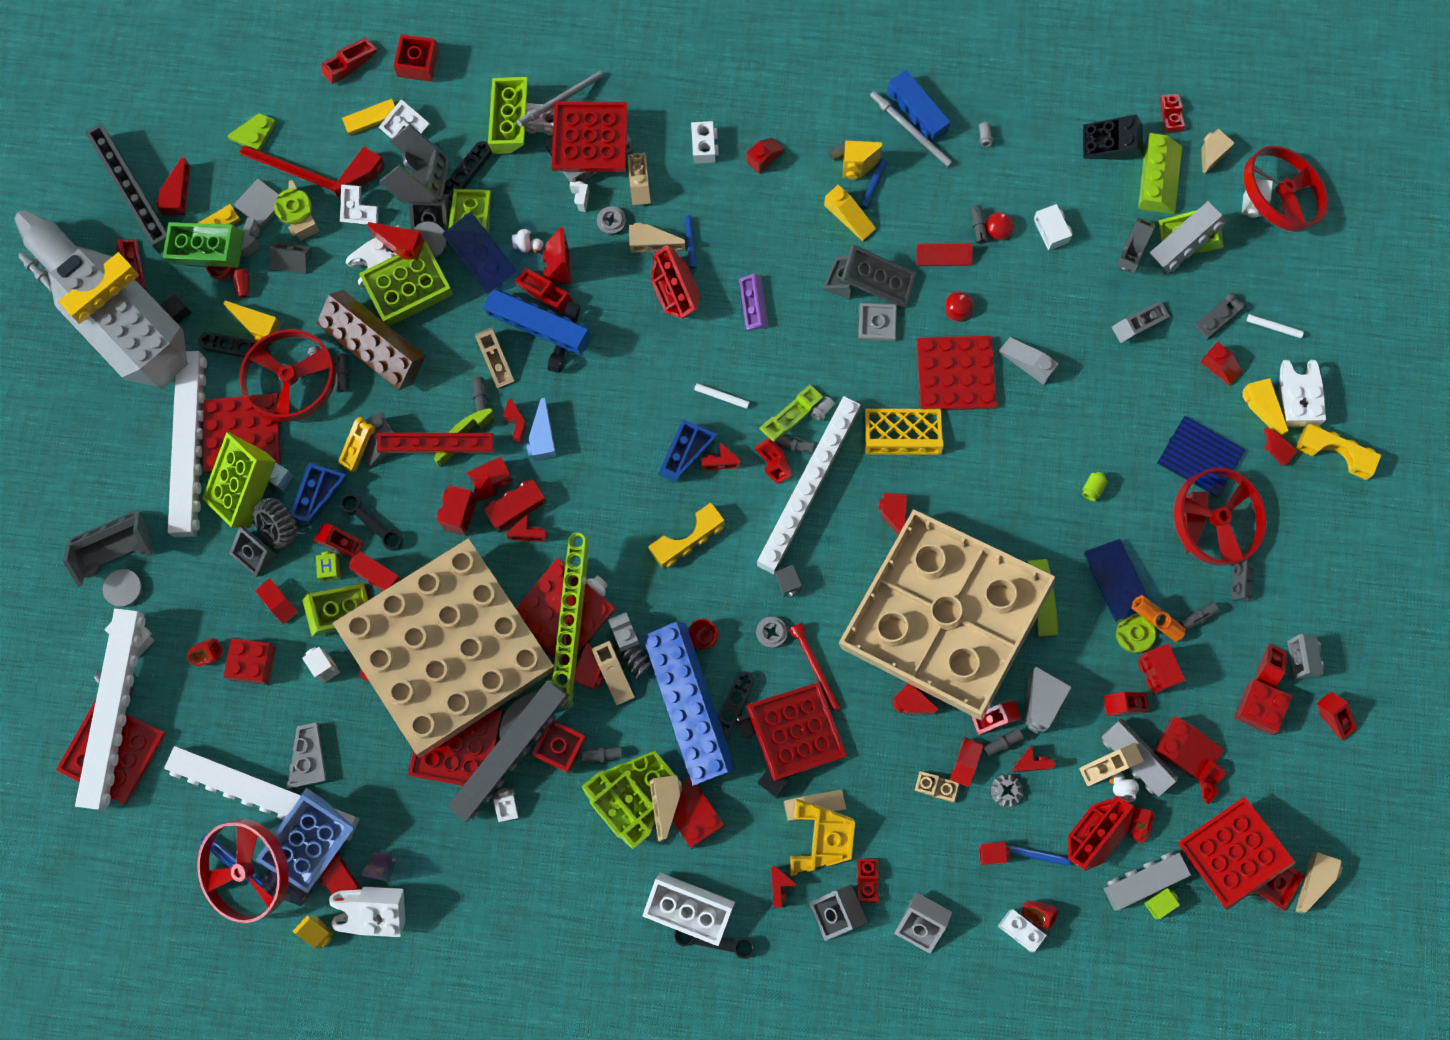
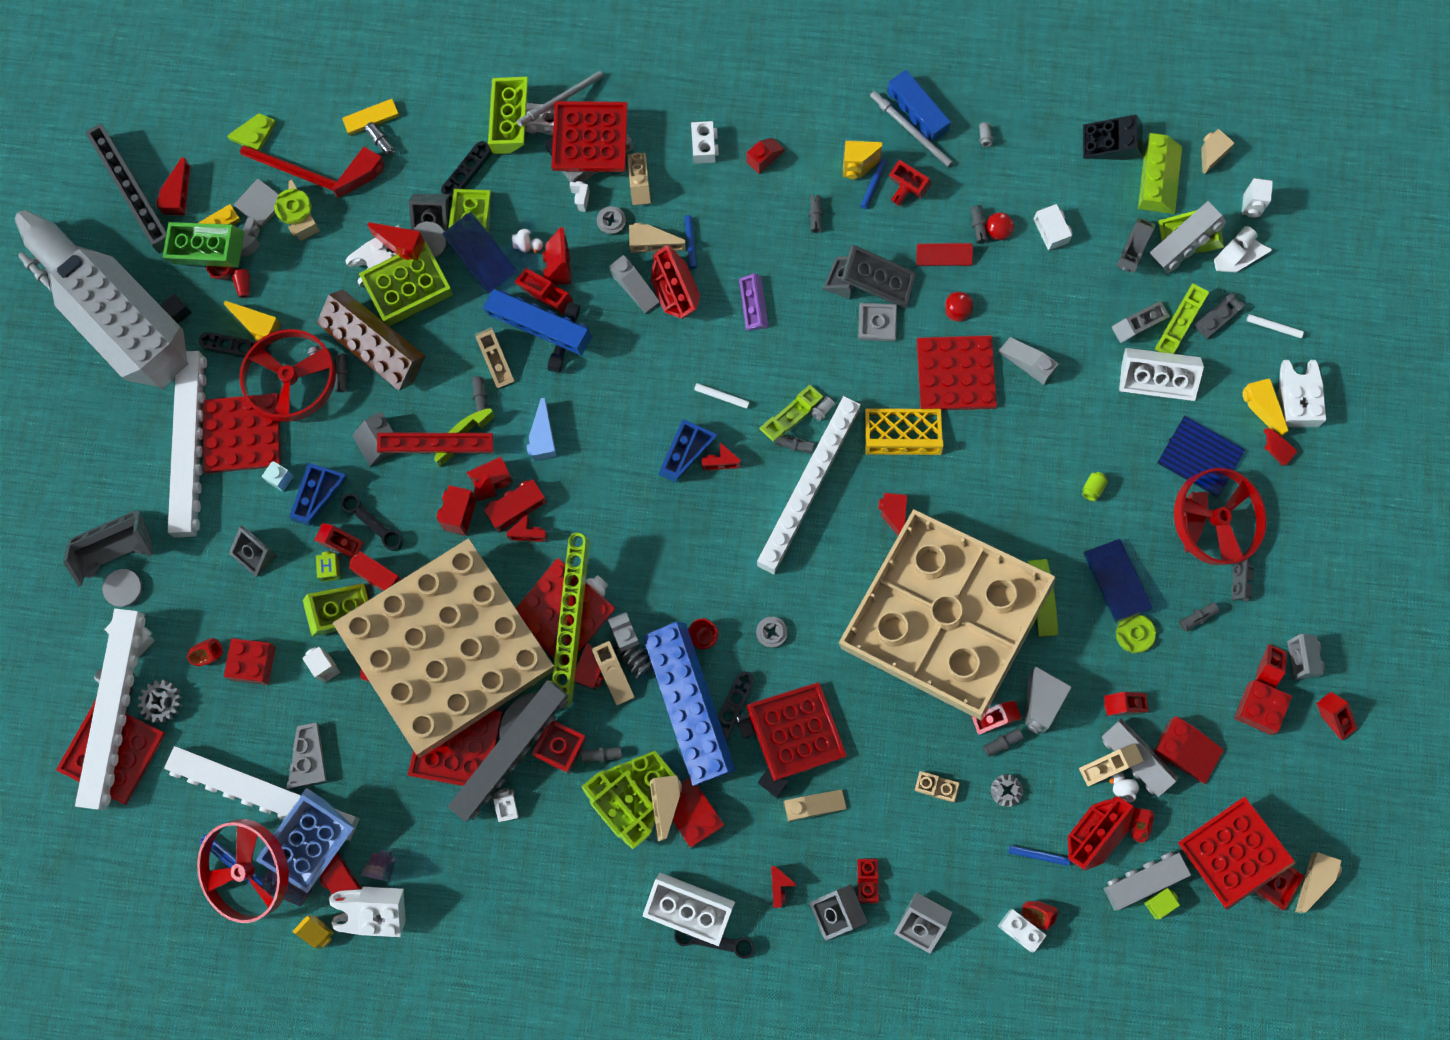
(116, 277): yellow arch -> none
(129, 250): red slope -> none
(151, 700): none -> light grey gear
(238, 481): lime slope -> none
(274, 523): dark grey gear -> none
(276, 601): red slope -> none
(289, 257): dark grey panel -> none
(347, 60): red slope -> none
(351, 207): white plate -> none
(356, 444): yellow plate -> none
(379, 139): none -> dark grey pin
(402, 116): white plate -> none
(416, 57): red brick -> none
(427, 165): dark grey windscreen -> none
(513, 416): red slope -> none
(633, 284): none -> light grey slope
(668, 550): yellow arch -> none
(777, 465): red slope -> none
(788, 581): dark grey brick -> none
(798, 632): red piece -> none
(815, 214): none -> dark grey pin
(831, 838): yellow wing -> none
(837, 151): dark grey pin -> none
(848, 212): yellow slope -> none
(909, 181): none -> red brick
(913, 702): red slope -> none
(966, 762): red slope -> none
(993, 853): red brick -> none
(1027, 763): red slope -> none
(1151, 612): orange piece -> none
(1160, 374): none -> white slope
(1160, 669): red brick -> none
(1171, 113): red slope -> none
(1182, 319): none -> lime slope
(1209, 779): red slope -> none
(1222, 363): red slope -> none
(1240, 251): none -> white panel
(1293, 218): red piece -> none
(1360, 460): yellow arch -> none

